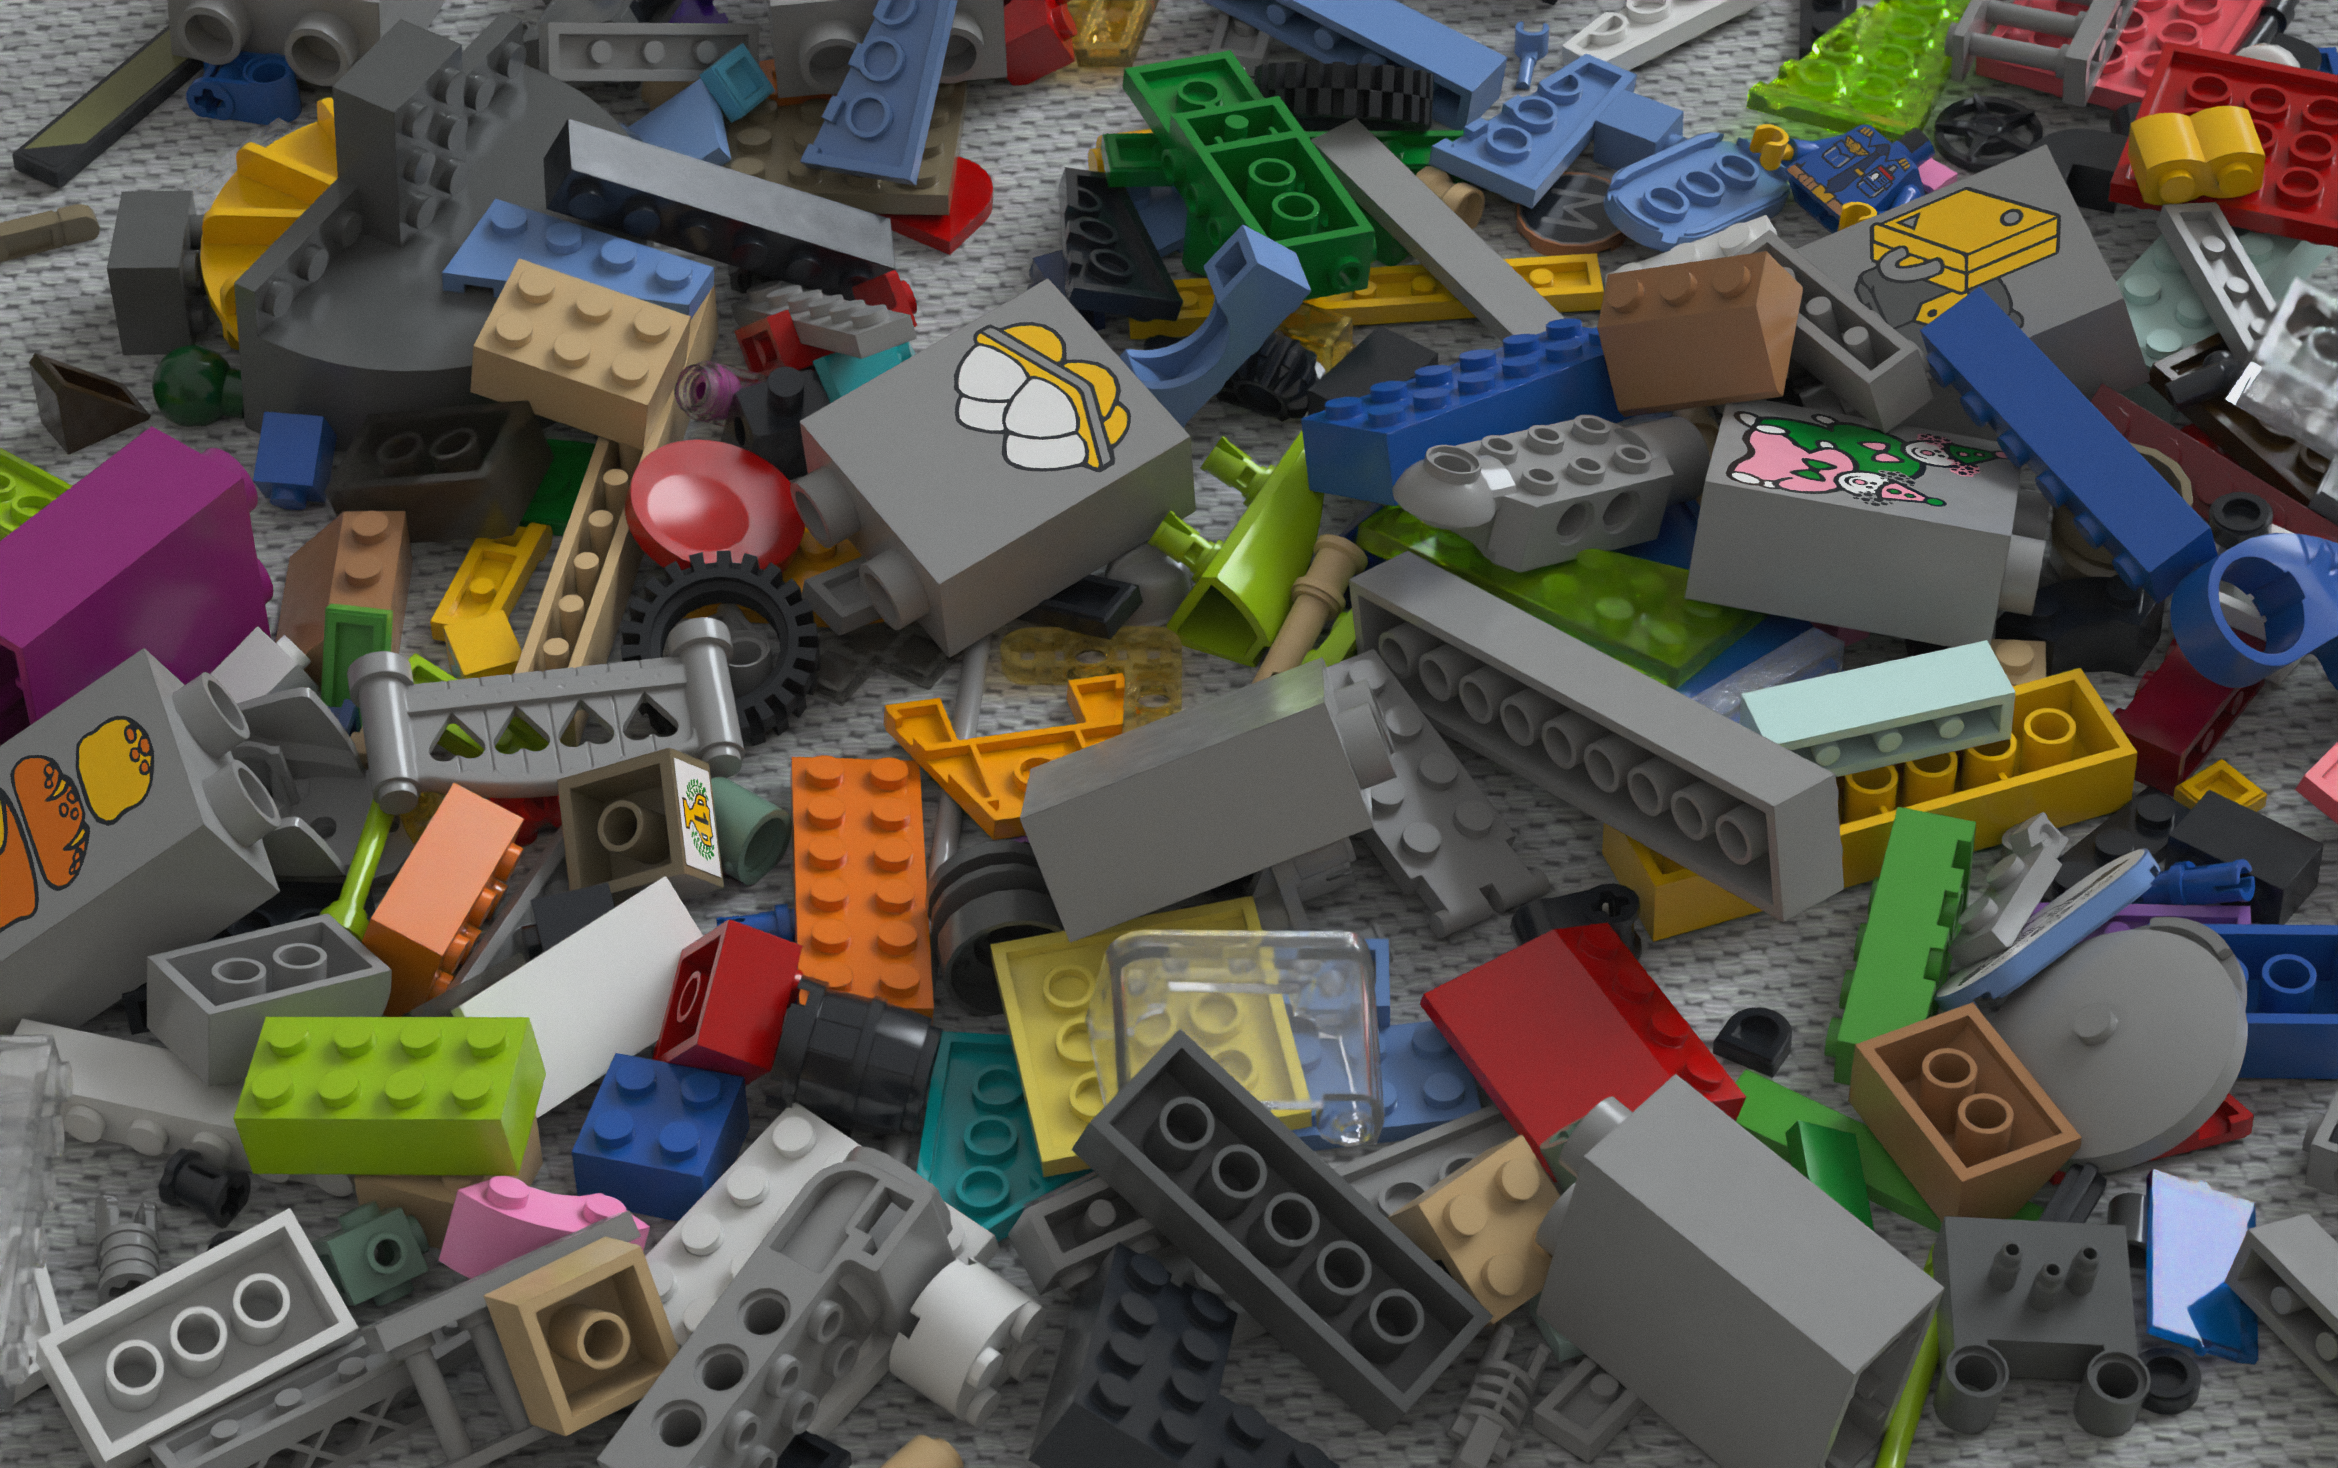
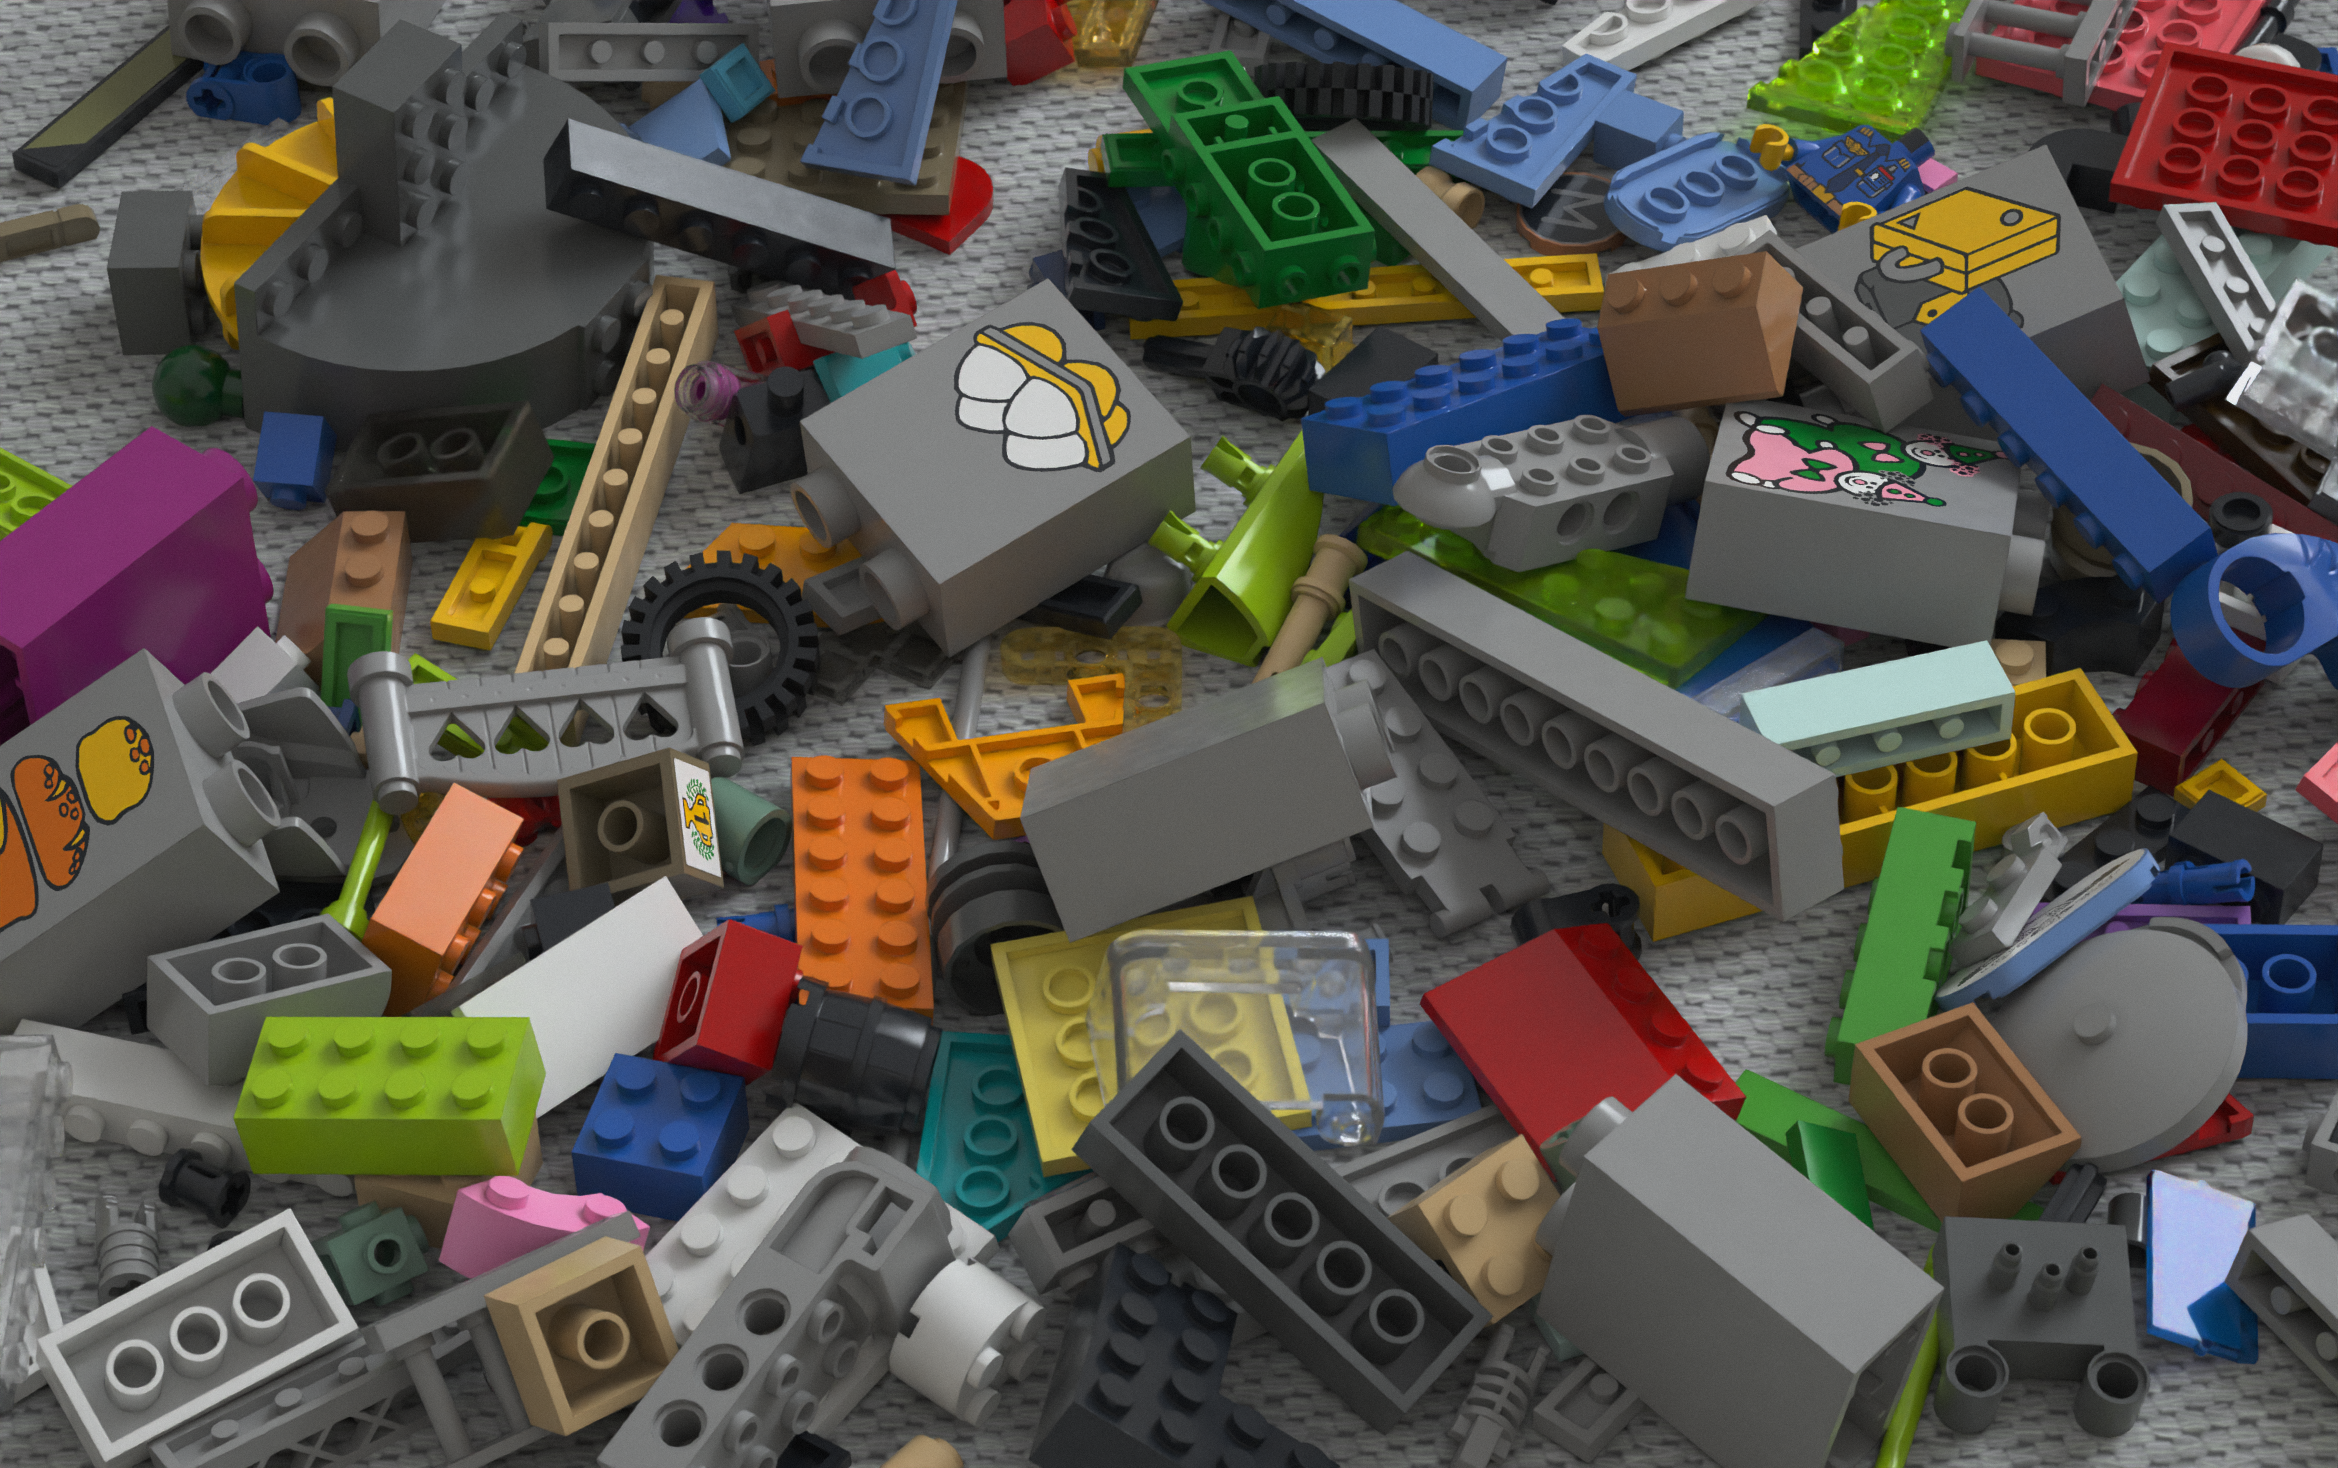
(81, 405): dark brown slope -> none
(482, 647): yellow brick -> none
(580, 353): tan brick -> none
(594, 256): medium blue wing -> none
(709, 501): red piece -> none
(1254, 292): medium blue arch -> none
(1529, 49): medium blue hand -> none
(1755, 1040): black tile -> none
(1985, 132): black wheel -> none
(2173, 1381): black tile -> none
(2196, 155): yellow brick -> none

